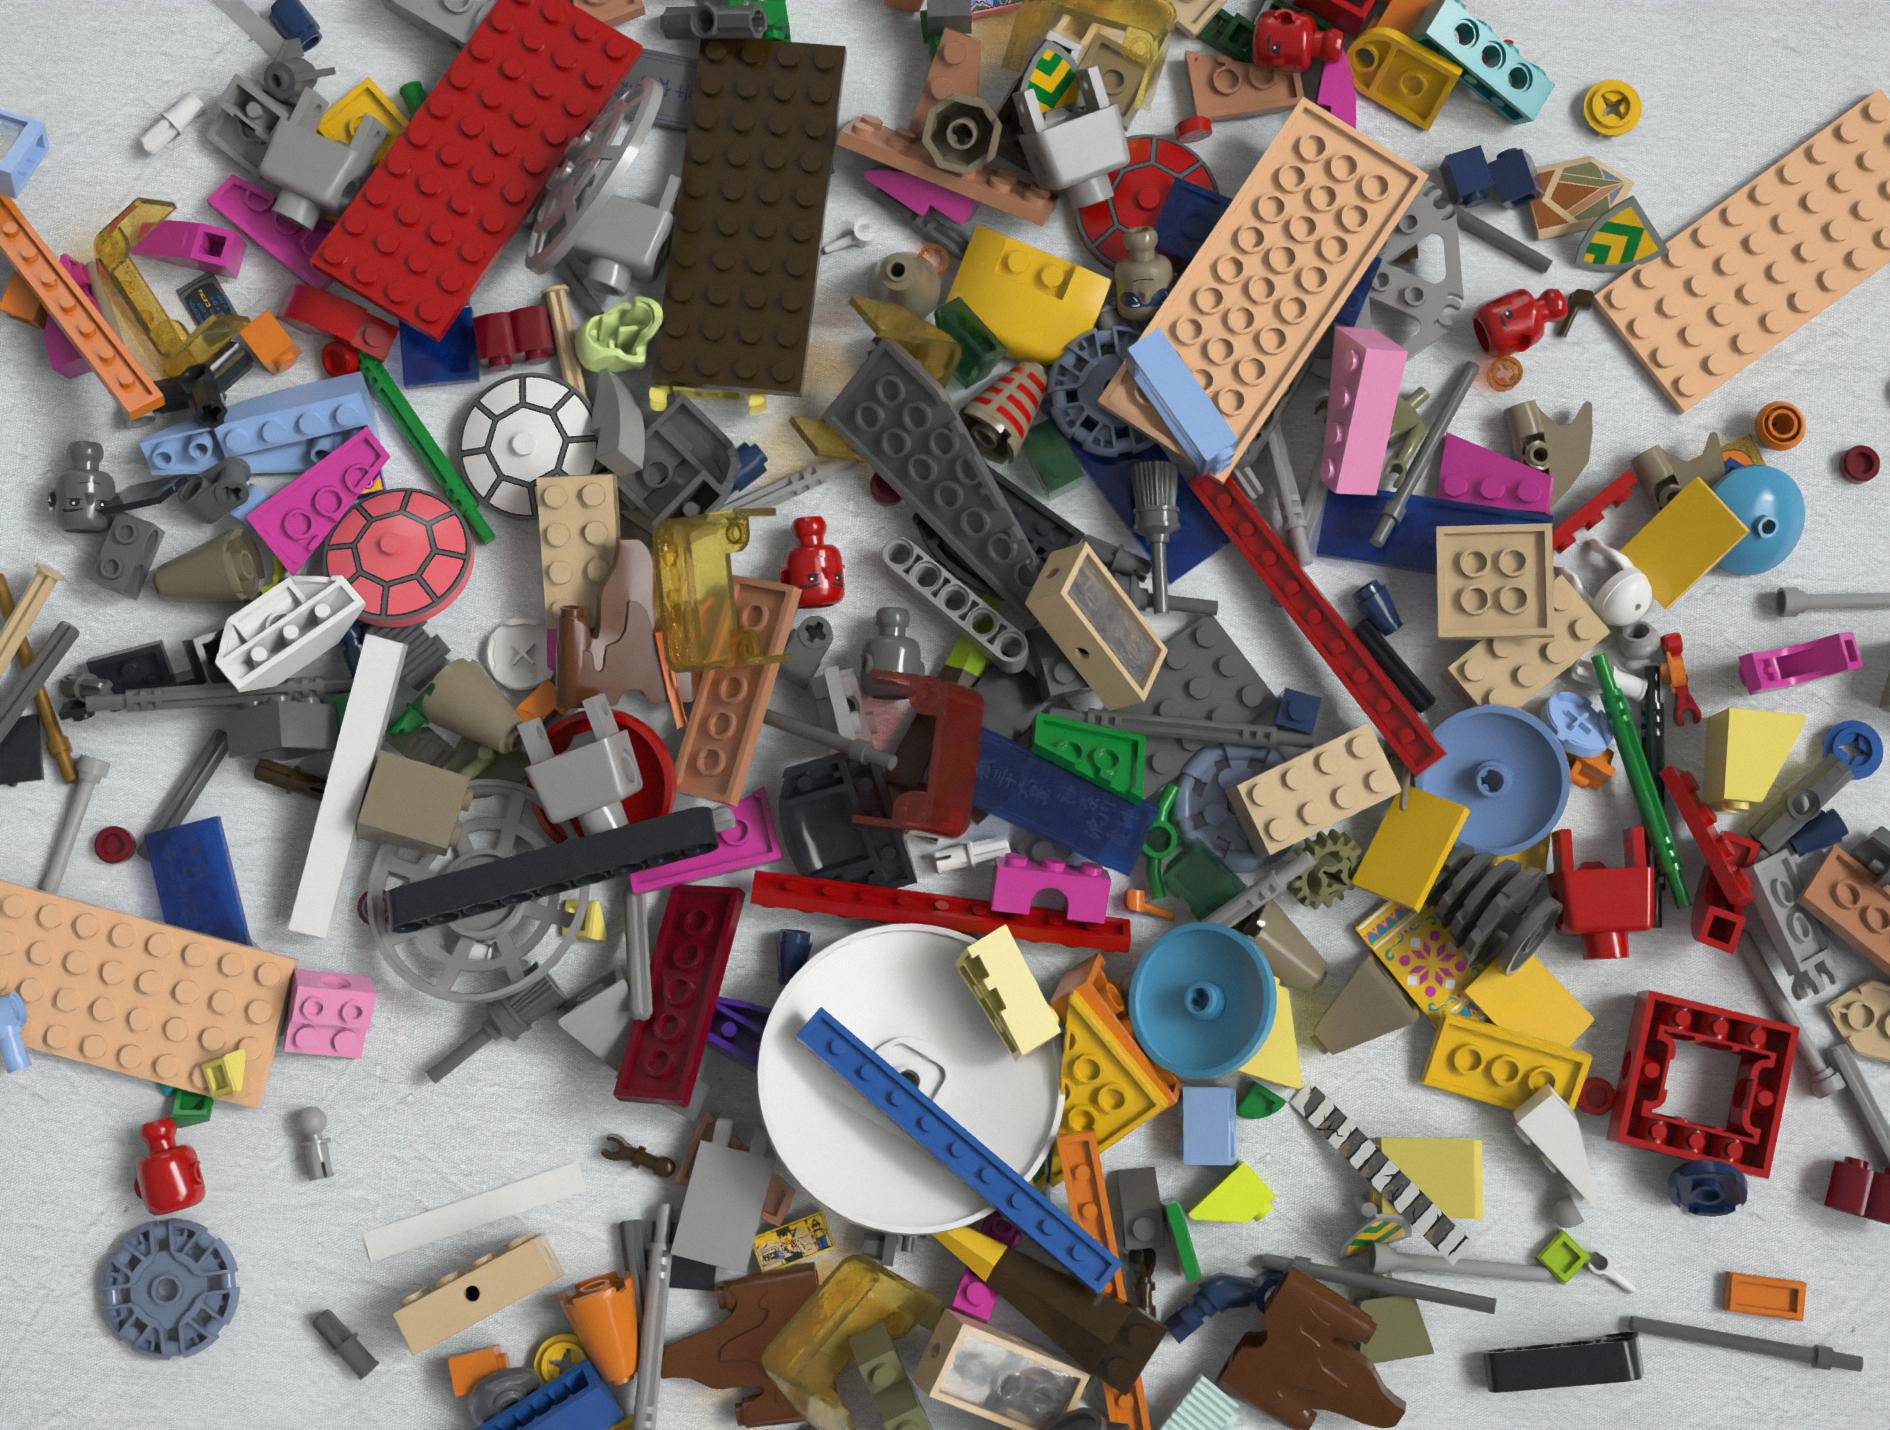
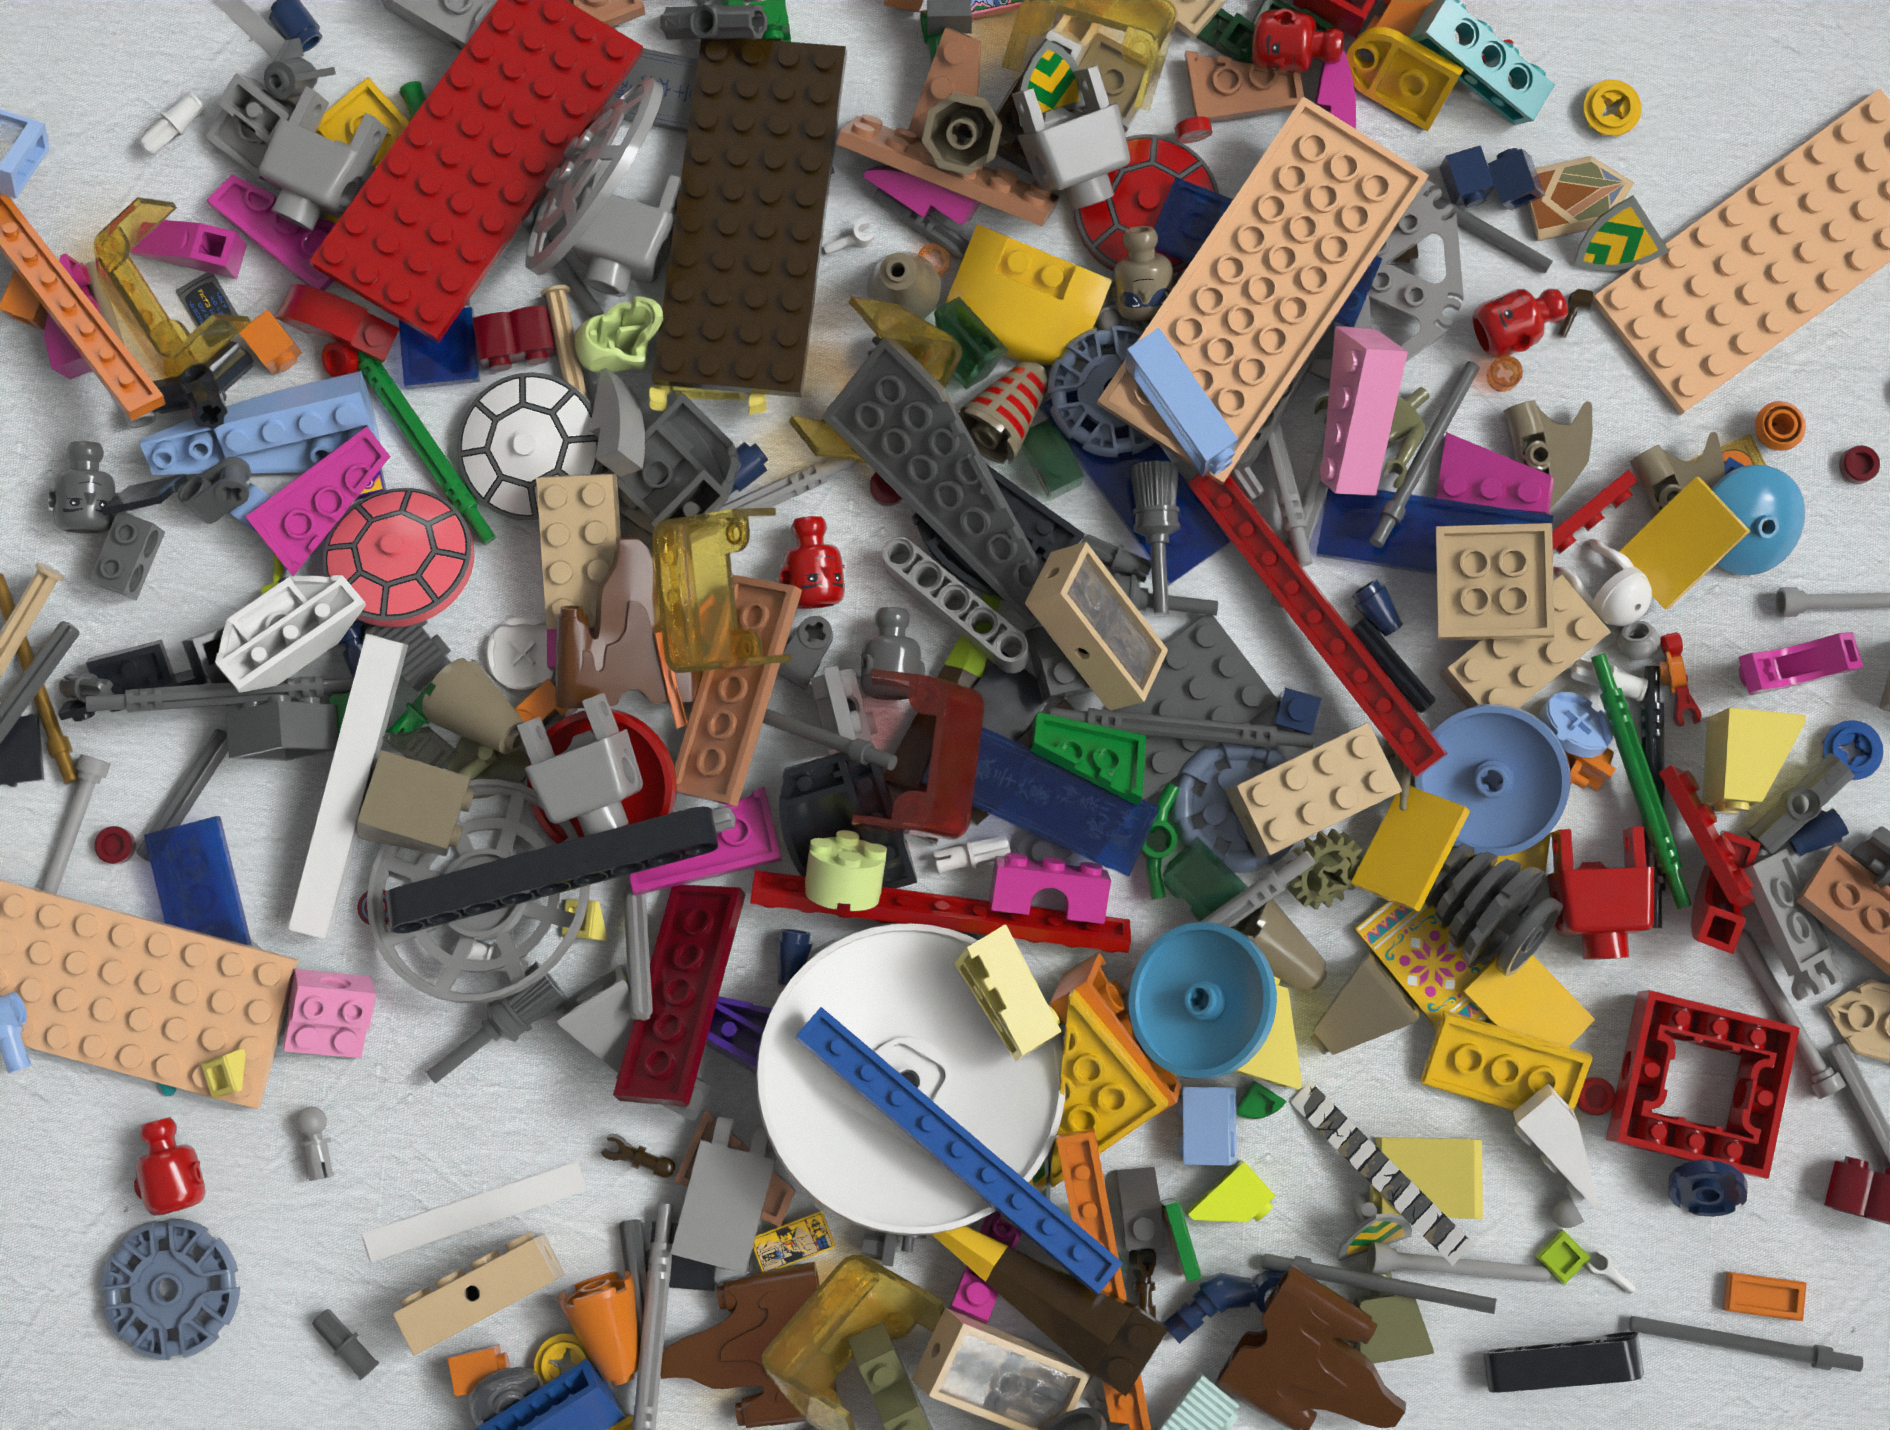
(190, 1108): green slope -> none
(215, 571): dark tan cone -> none
(290, 779): dark brown axle -> none
(845, 871): none -> yellowish green brick
(1135, 902): orange hand -> none

